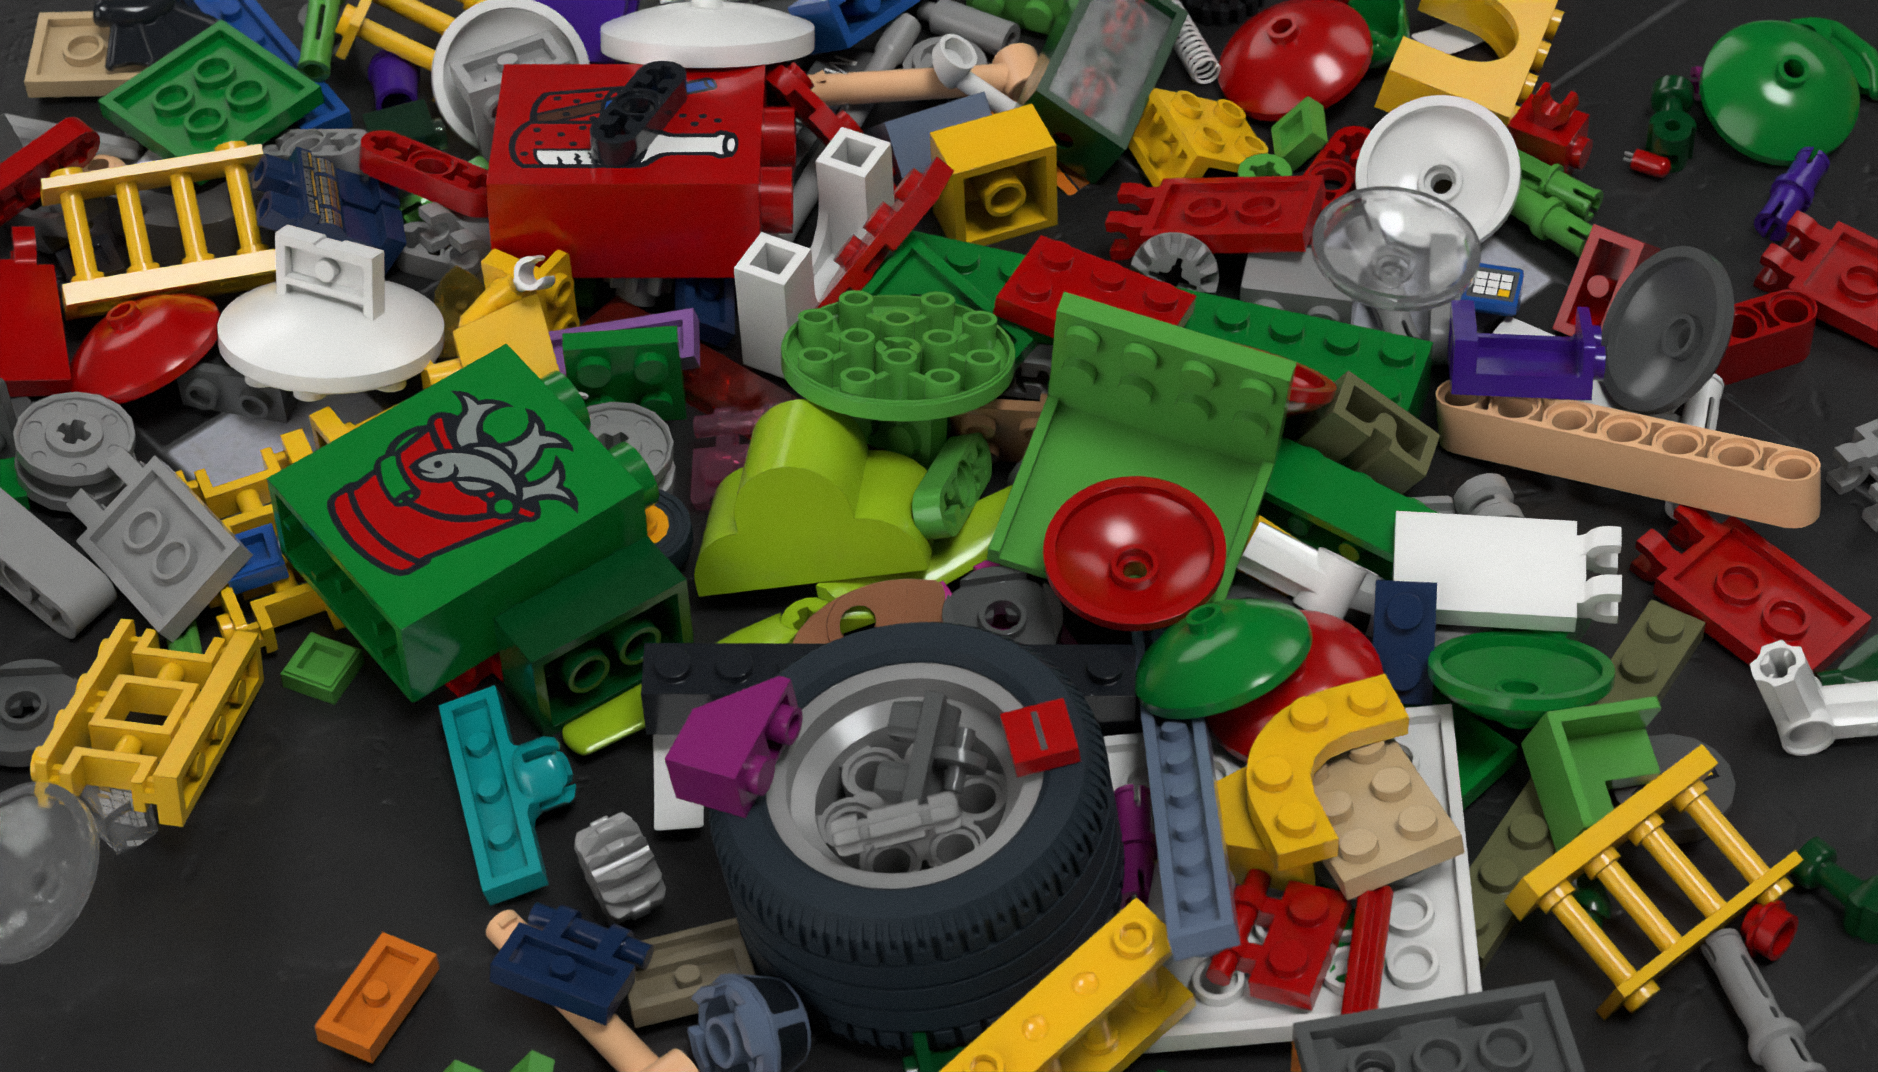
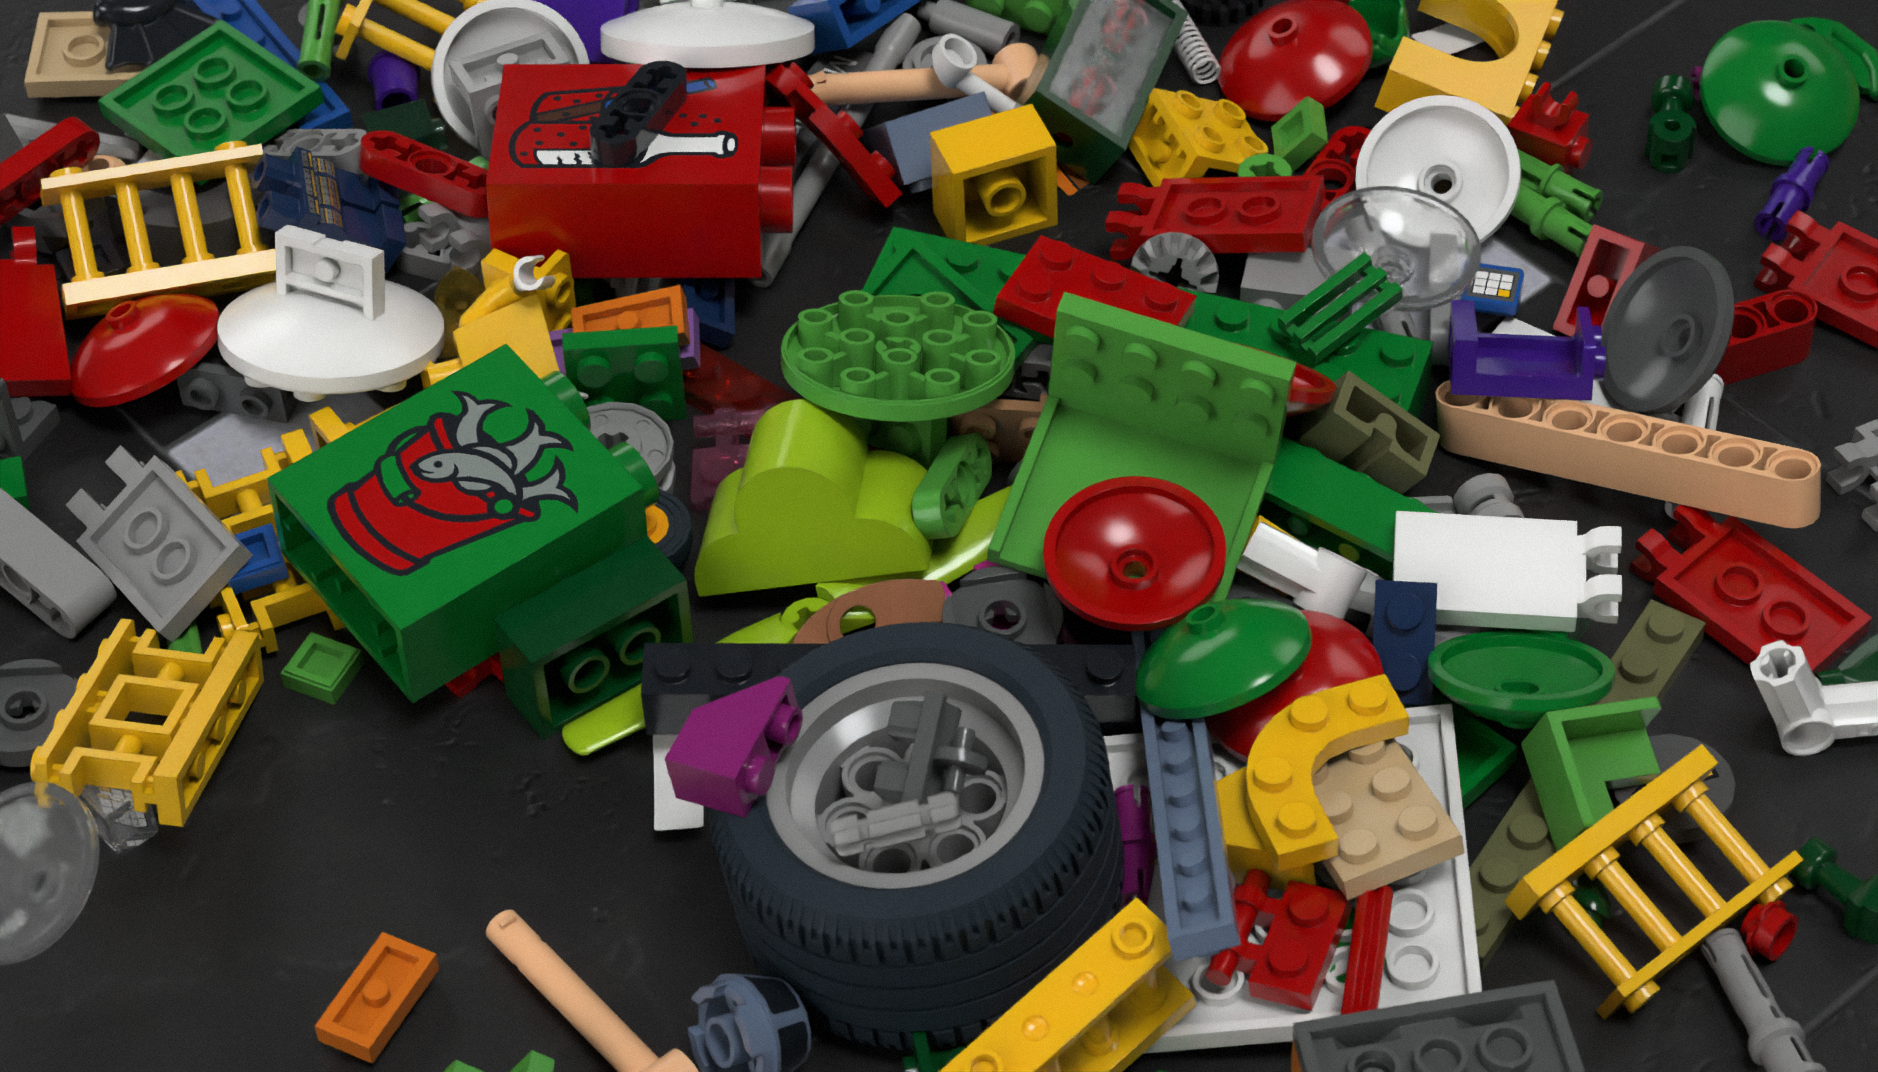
(65, 446): light grey wheel -> none
(503, 791): teal plate -> none
(570, 962): dark blue plate -> none
(620, 867): light grey gear -> none
(641, 310): none -> orange plate
(683, 965): dark tan plate -> none
(784, 278): white arch -> none
(886, 229): red wing -> none
(1040, 737): red tile -> none
(1373, 279): none -> green tile
(1648, 163): red piece -> none

